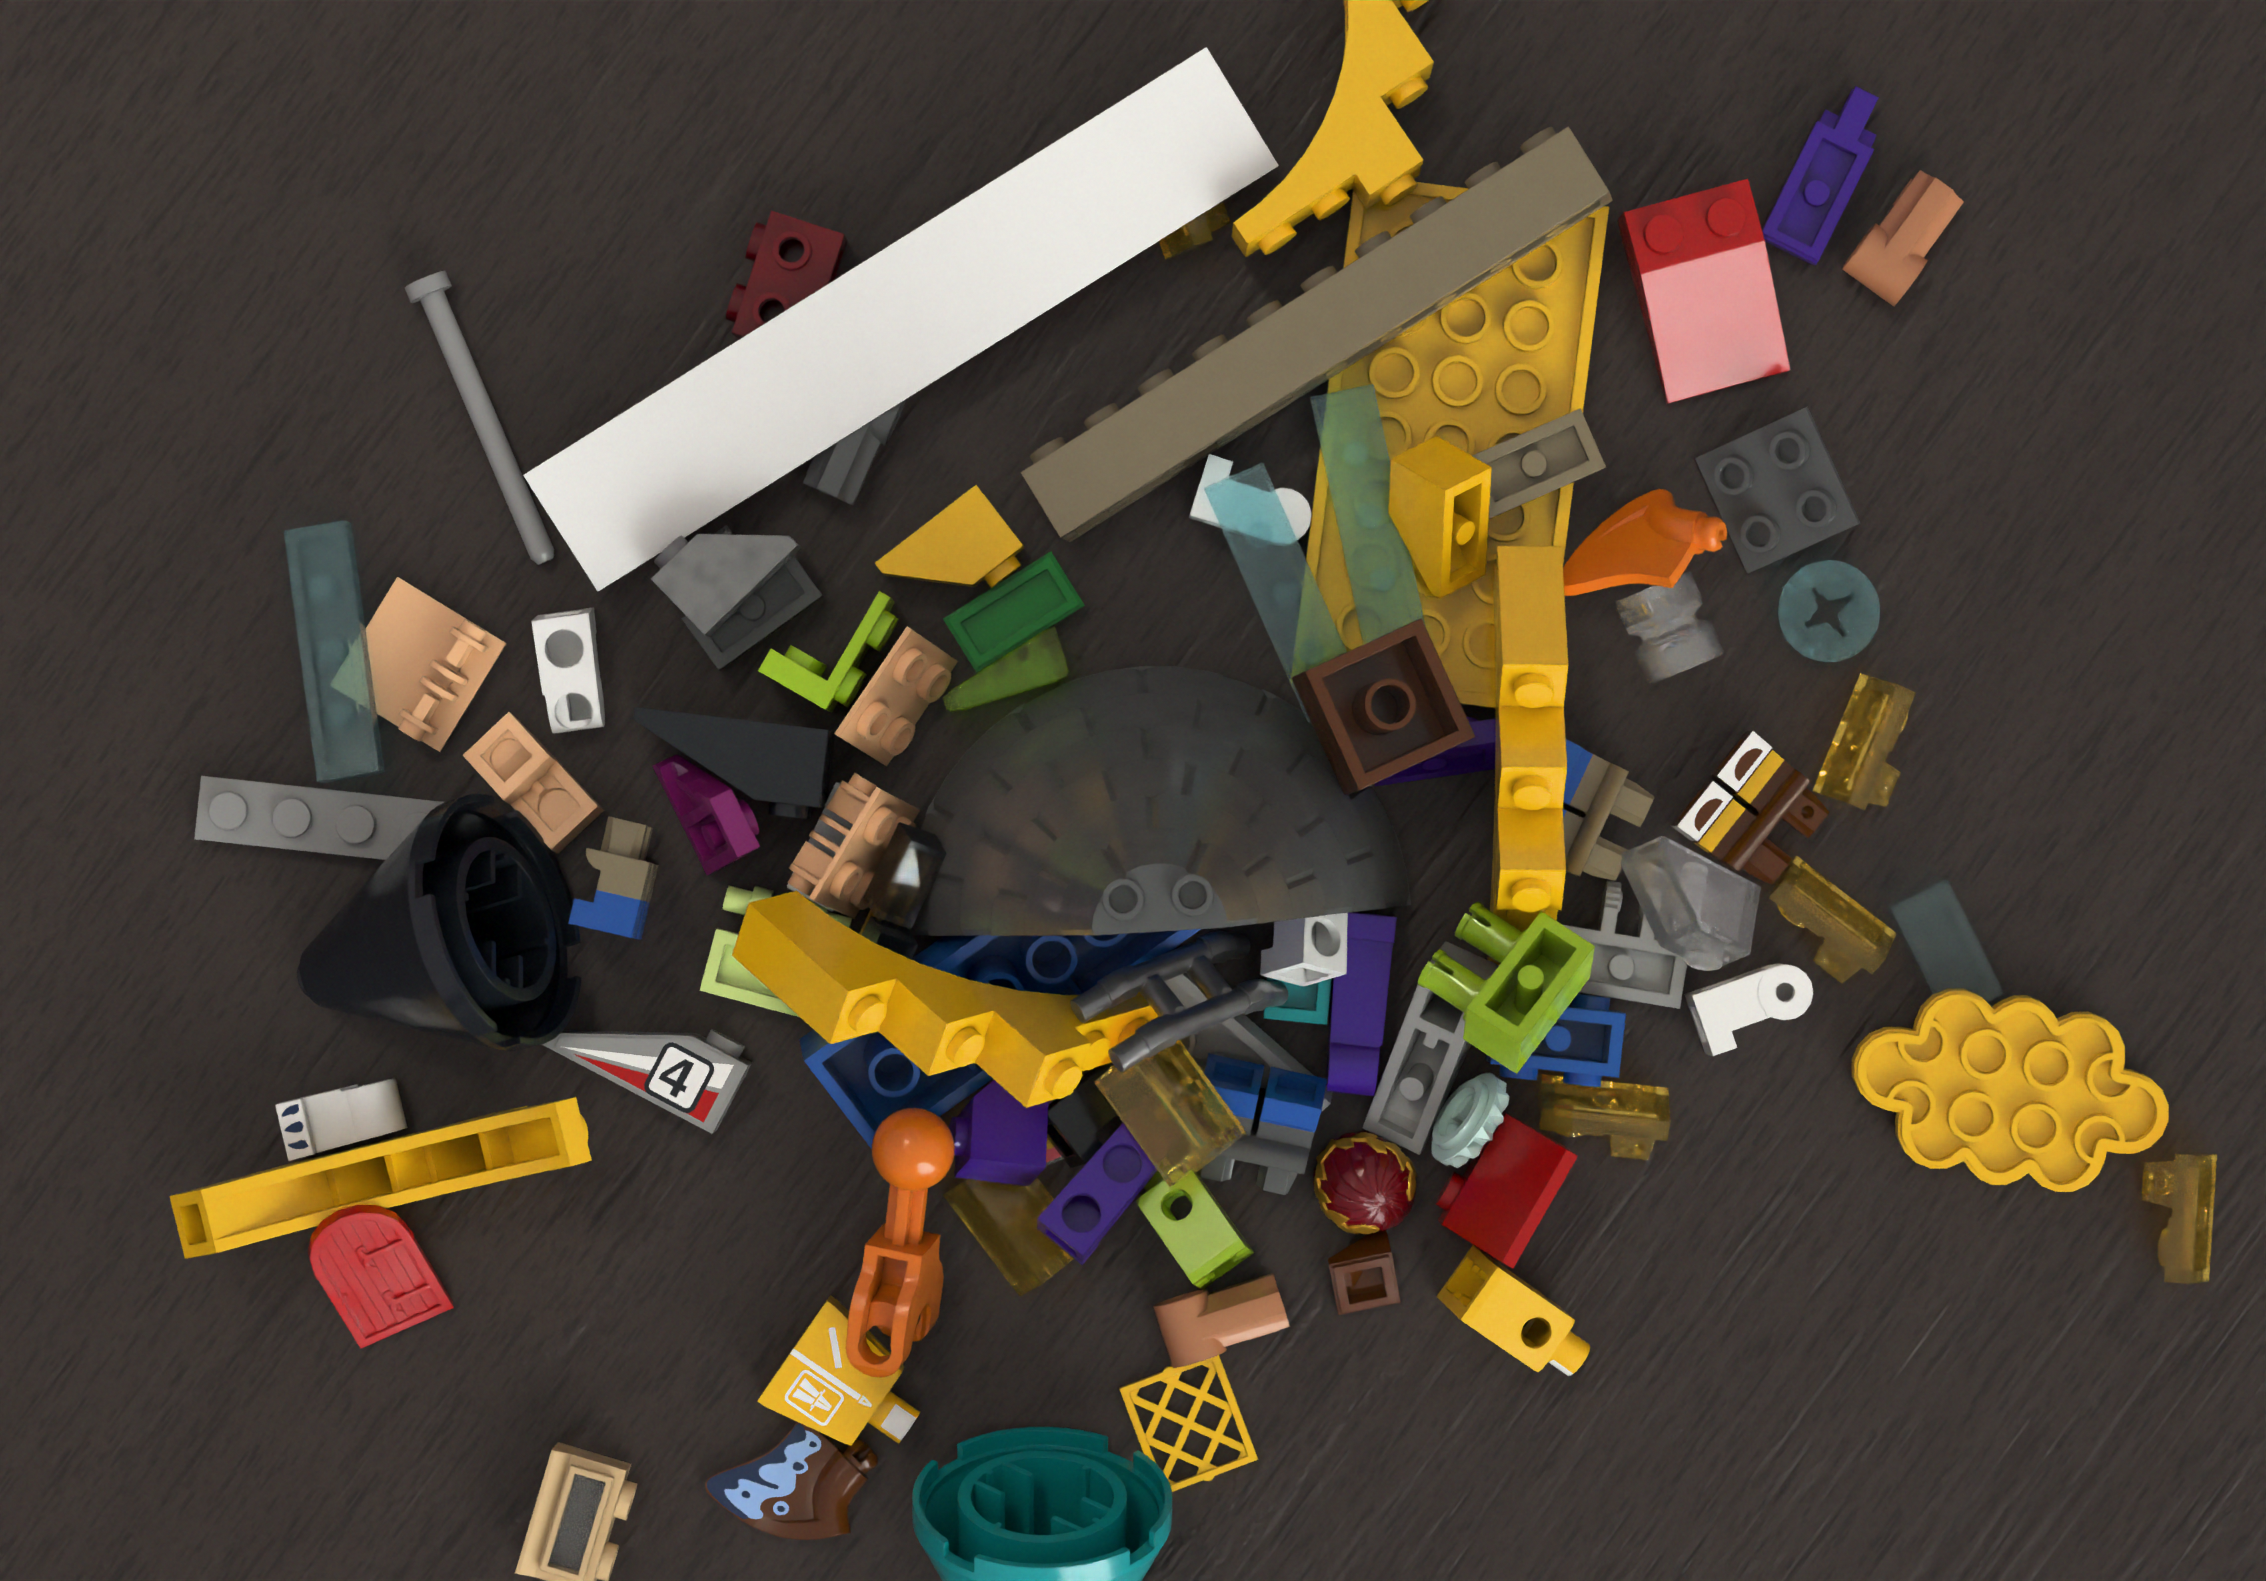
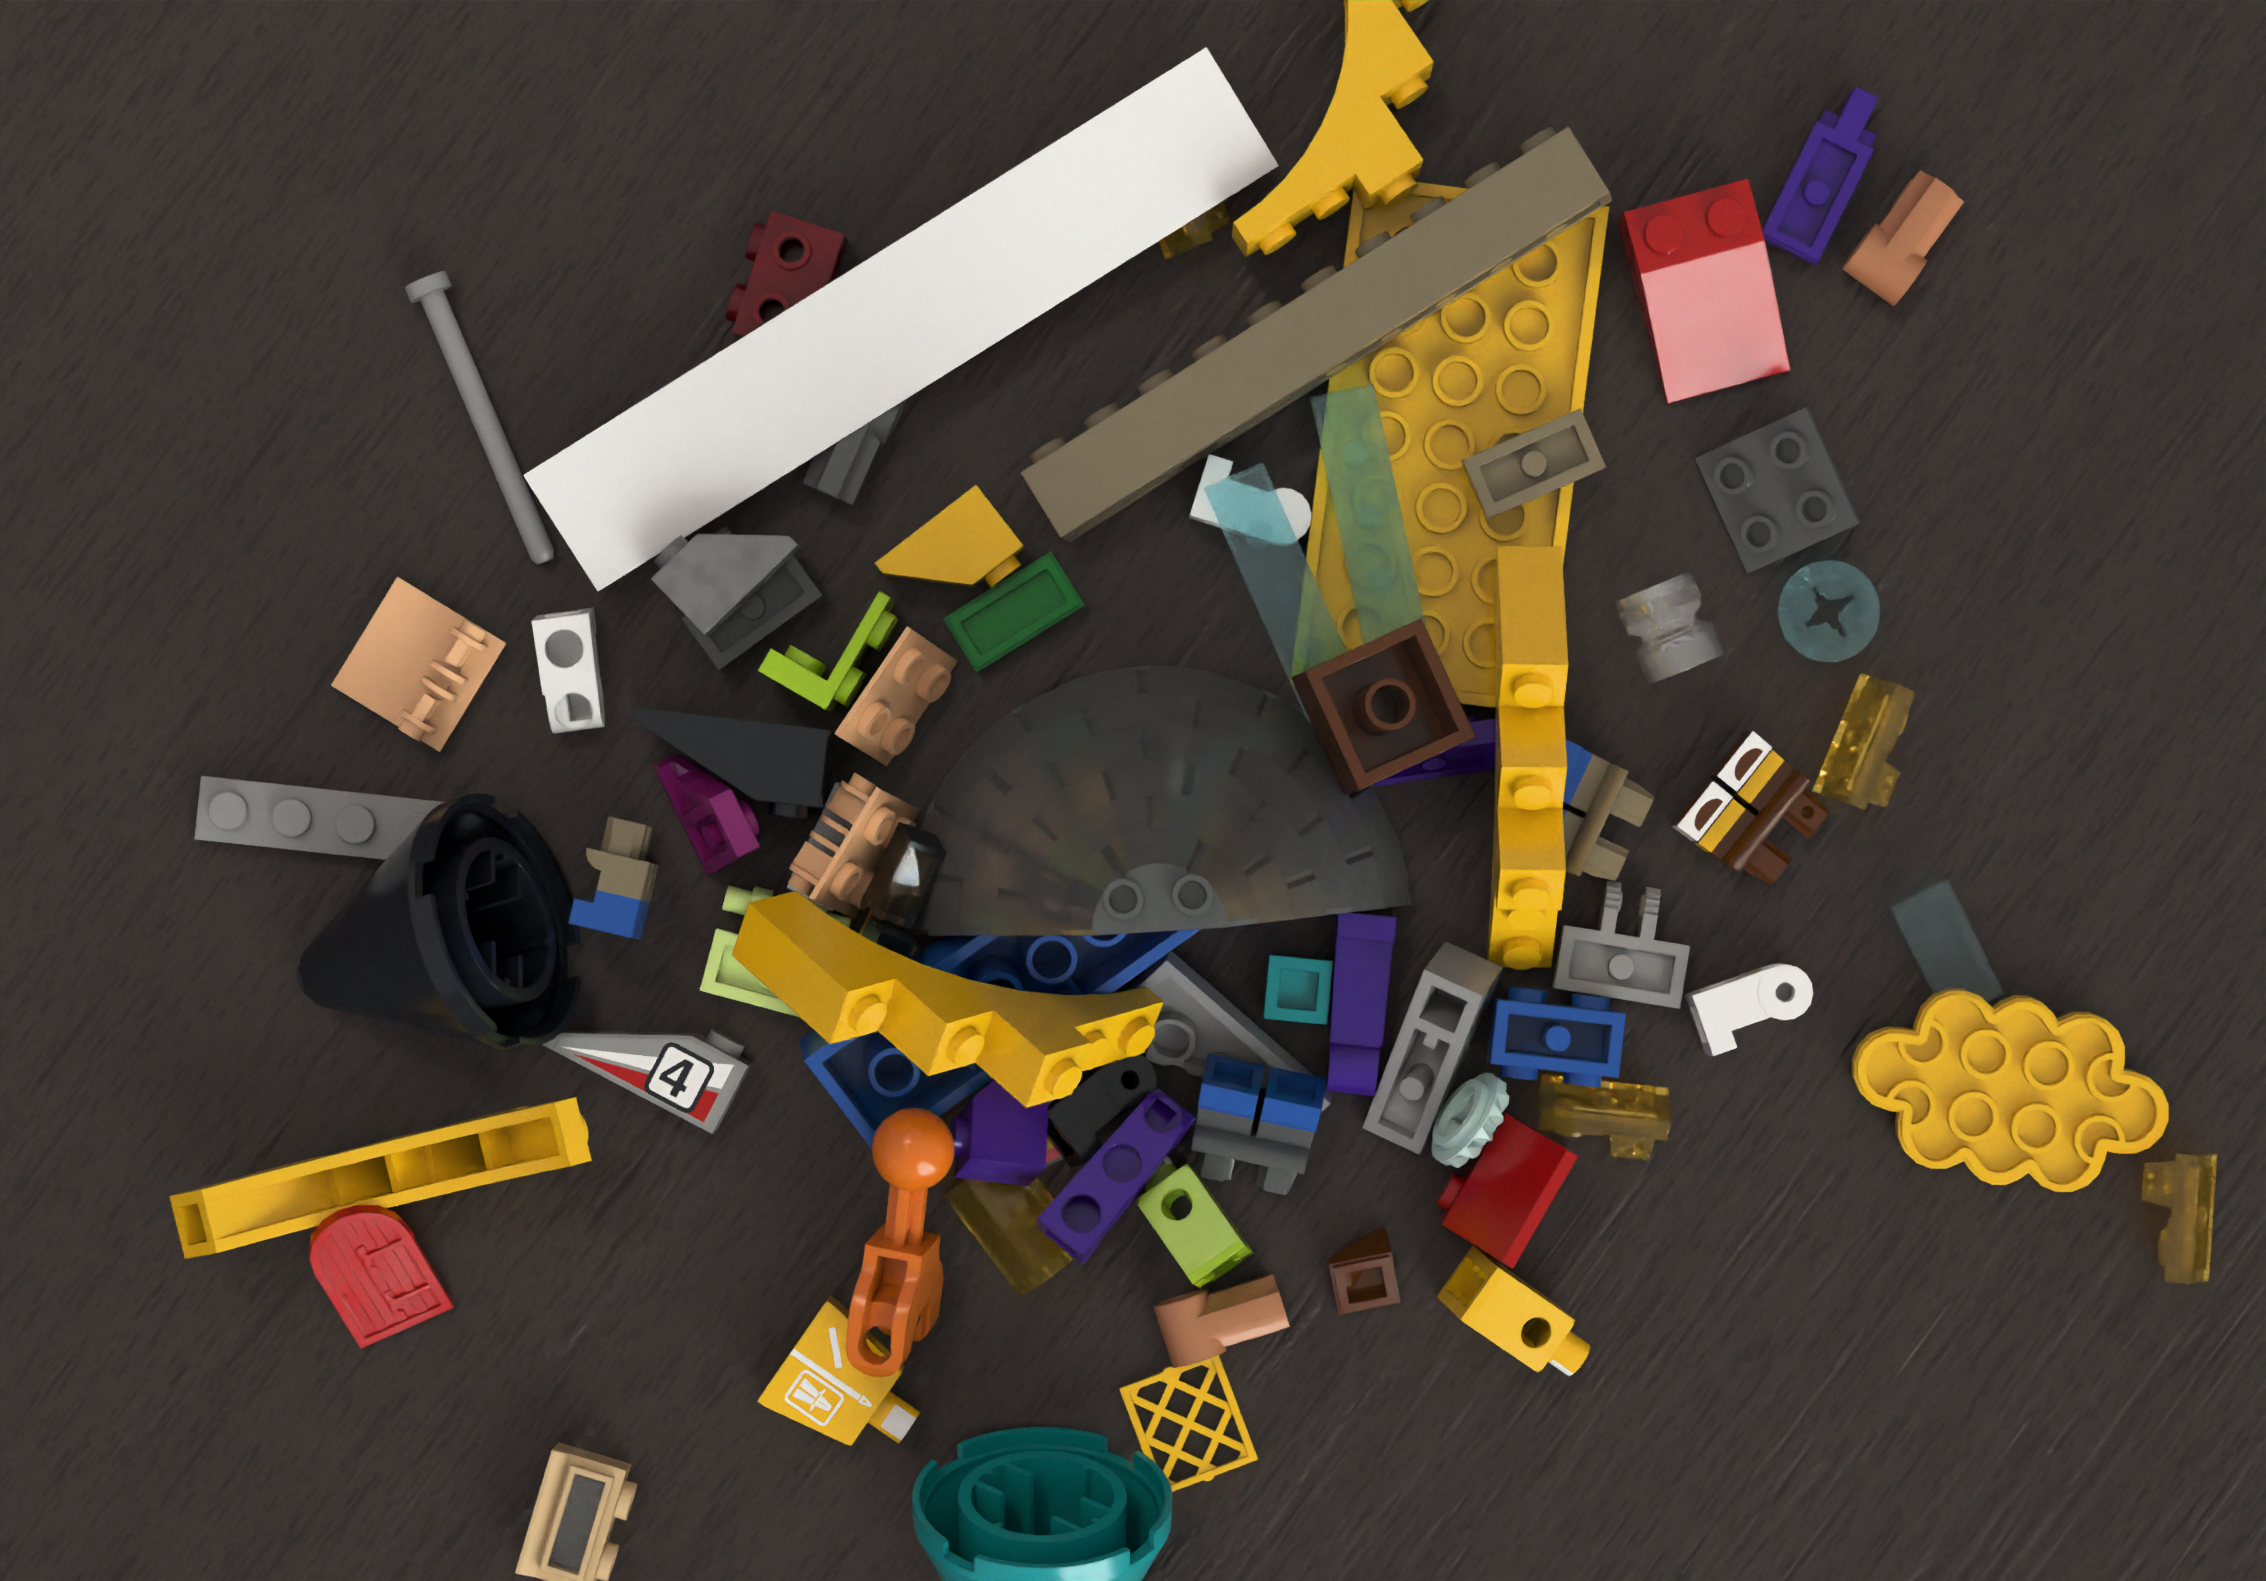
(334, 652): clear light blue tile -> none
(340, 1117): white leg -> none
(533, 782): light nougat slope -> none
(797, 1486): arm -> none
(1023, 669): clear neon green slope -> none
(1172, 1111): clear yellow hinge -> none
(1174, 1019): flat silver piece -> none
(1307, 950): white leg -> none
(1364, 1183): dark red hair -> none
(1442, 512): yellow slope -> none
(1525, 994): lime brick -> none
(1642, 544): orange arm -> none
(1693, 903): clear slope -> none
(1850, 932): clear yellow hinge -> none

